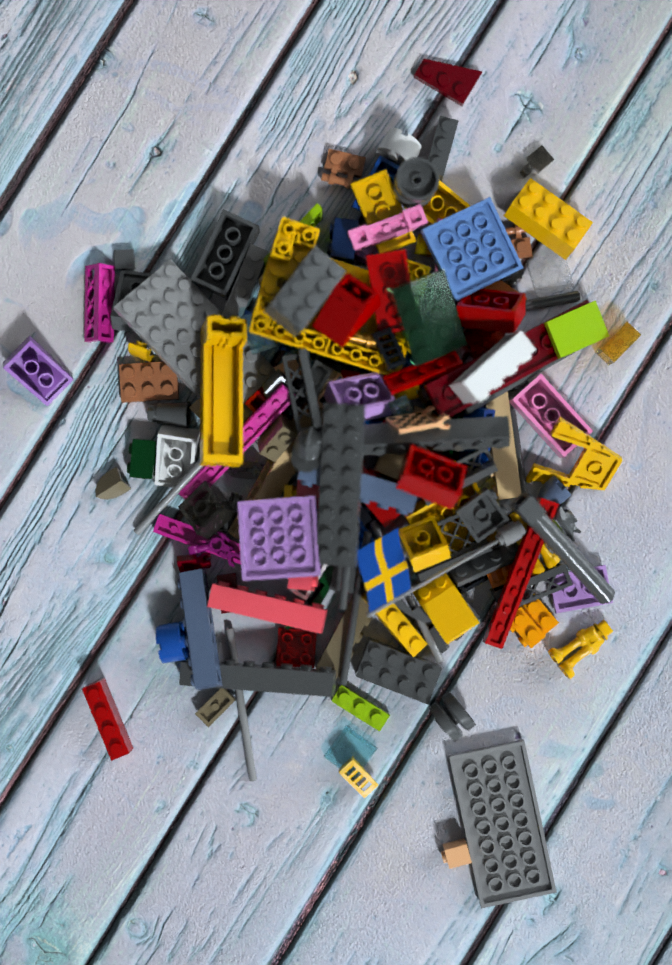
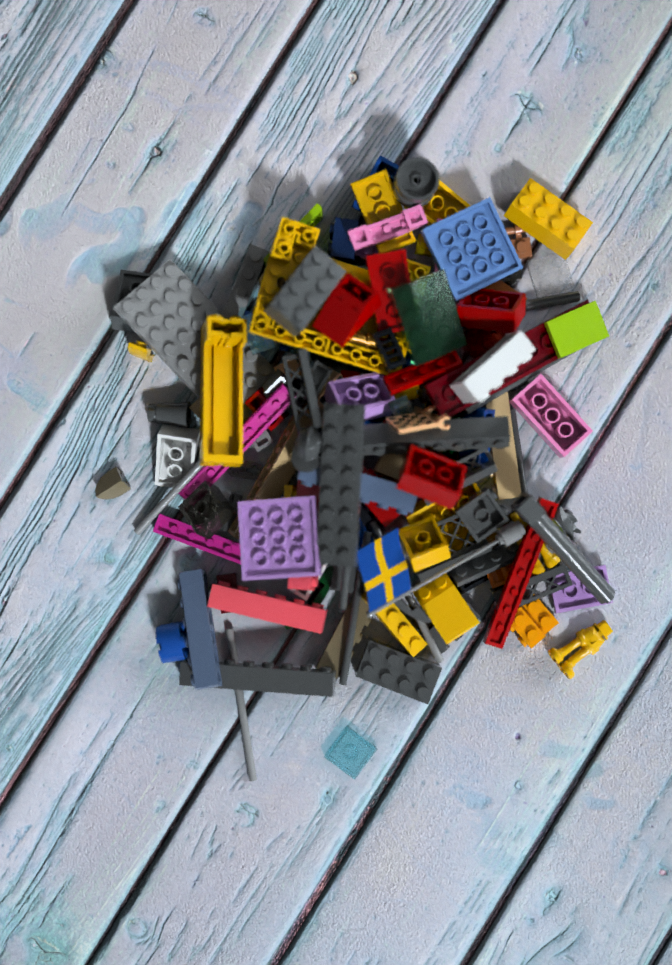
(37, 371): medium lavender slope -> none
(102, 302): dark pink fence -> none
(107, 719): red brick -> none
(124, 259): dark grey tile -> none
(142, 459): dark green brick -> none
(147, 382): nougat plate -> none
(192, 562): dark red plate -> none
(215, 706): dark tan plate -> none
(217, 545): magenta piece -> none
(225, 254): dark grey brick -> none
(277, 438): dark tan brick -> none
(296, 647): red tile -> none
(343, 163): nougat plate -> none
(348, 777): yellow slope -> none
(360, 707): lime plate -> none
(398, 147): white brick -> none
(442, 144): dark grey brick -> none
(448, 79): dark red wing -> none
(451, 716): dark grey wheel -> none
(456, 853): light nougat brick -> none
(502, 823): light grey plate -> none
(537, 161): clear smoke plate -> none
(554, 491): sand blue brick -> none
(592, 469): yellow wing -> none
(618, 343): clear yellow brick -> none

